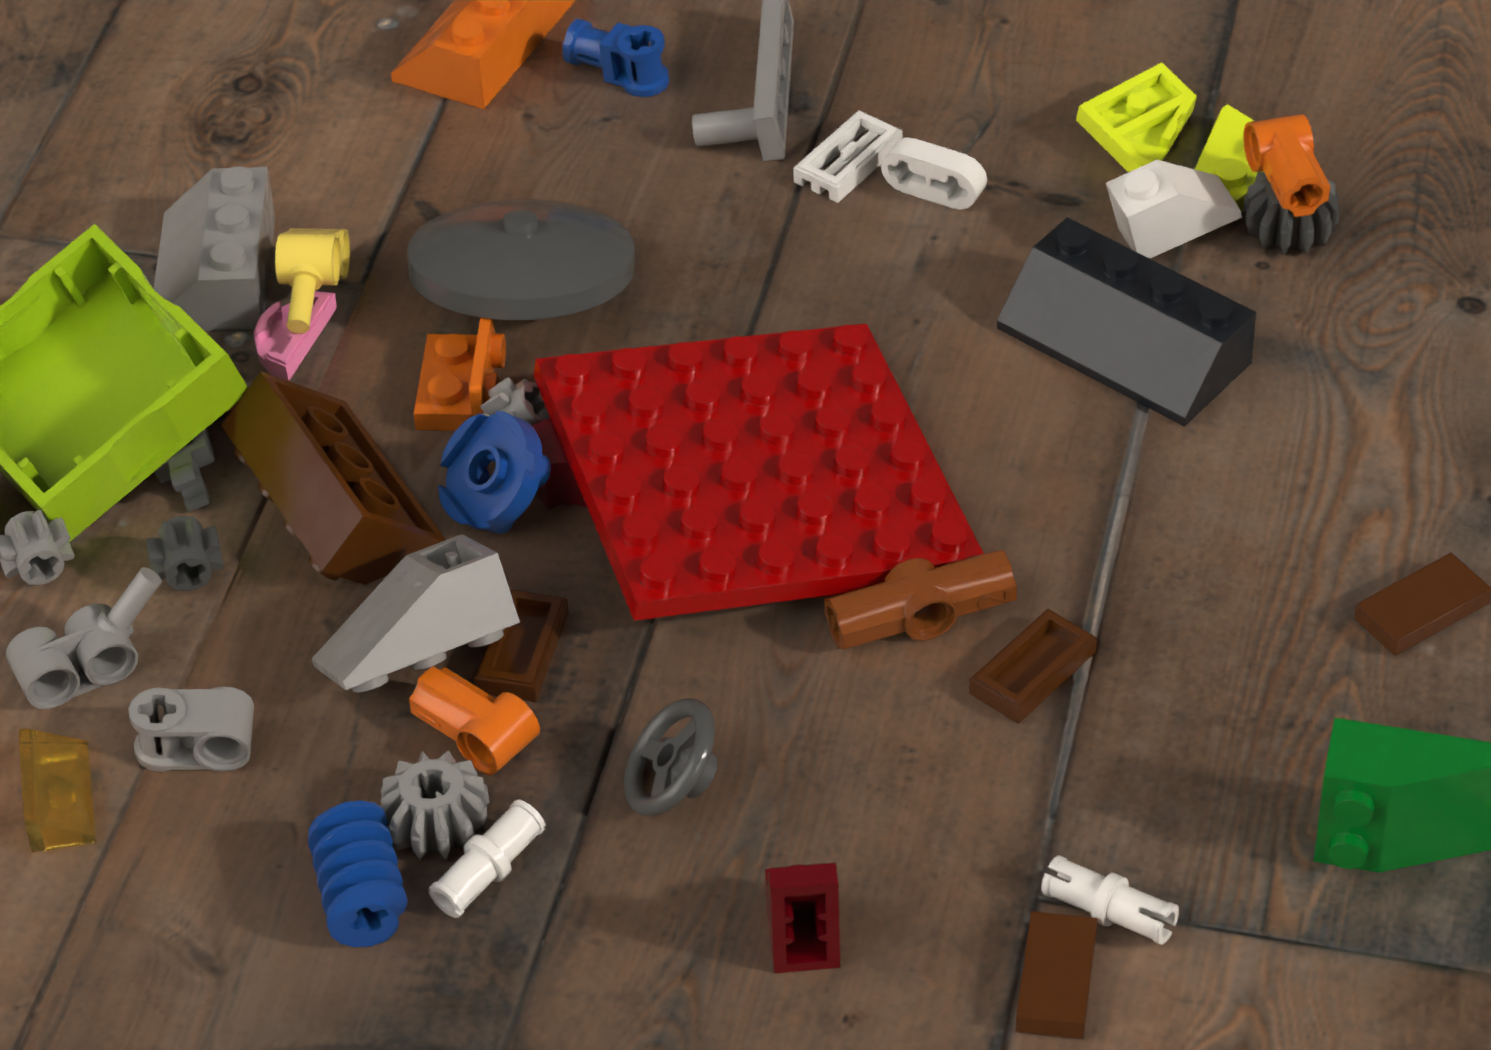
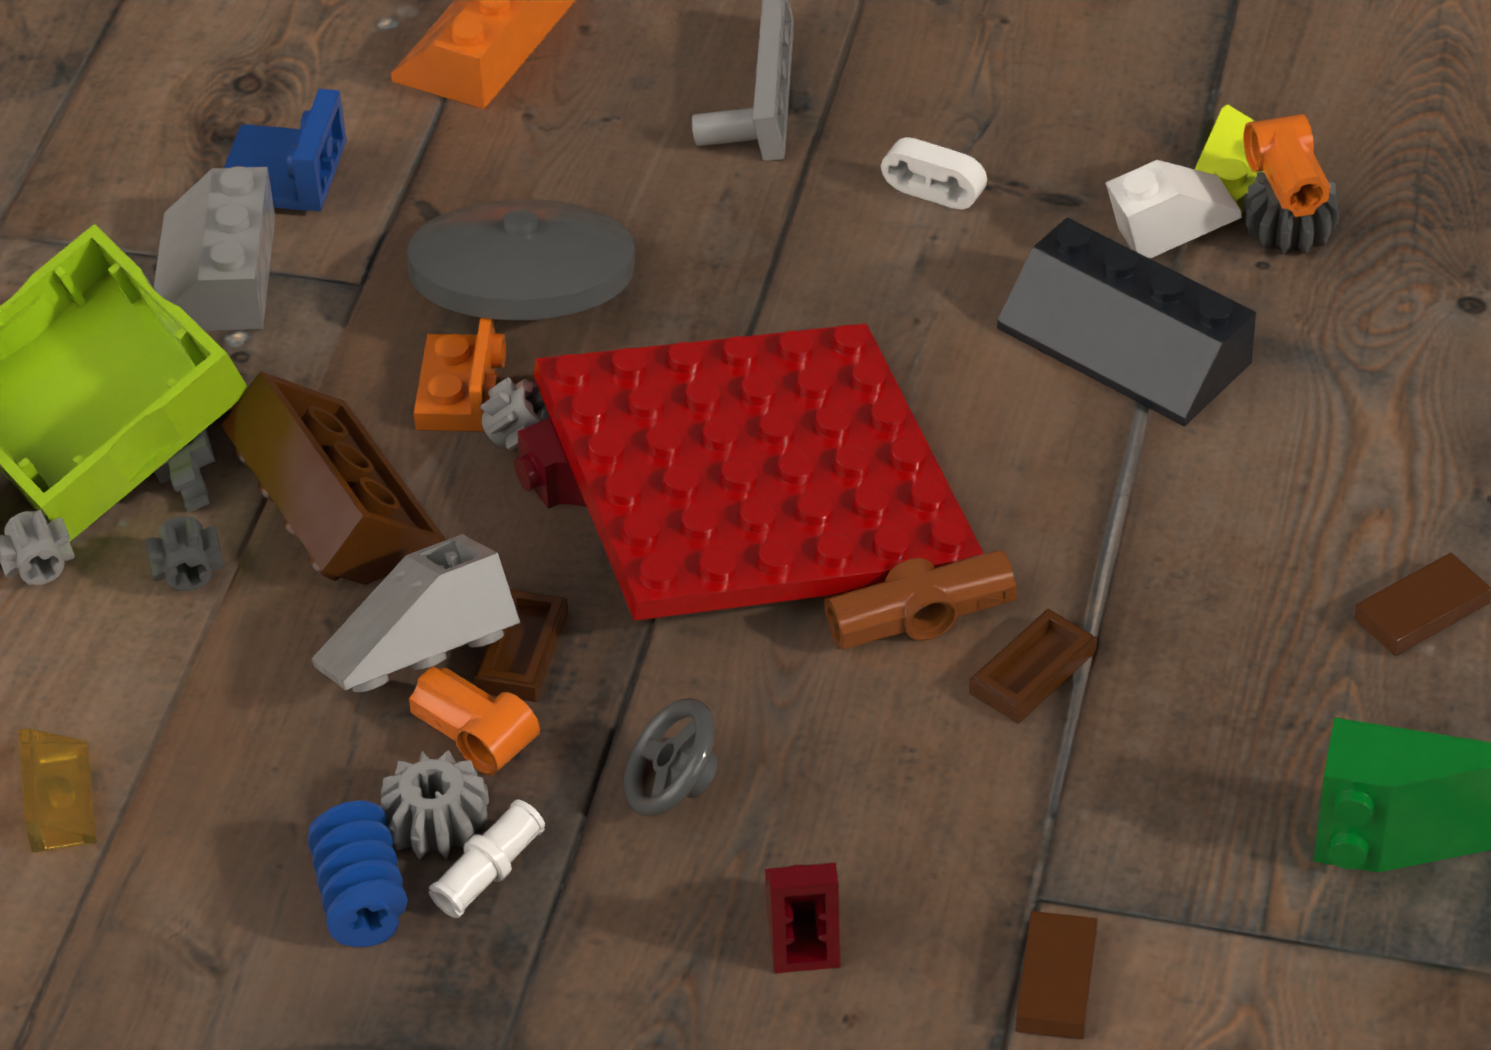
(90, 654): light grey beam -> none
(197, 731): light grey piece -> none
(283, 350): bright pink plate -> none
(297, 160): none -> blue bracket
(306, 262): light yellow beam -> none
(518, 472): blue plate -> none
(620, 54): blue connector -> none
(856, 158): white tile -> none
(1110, 899): white pin -> none
(1139, 116): neon yellow wing -> none

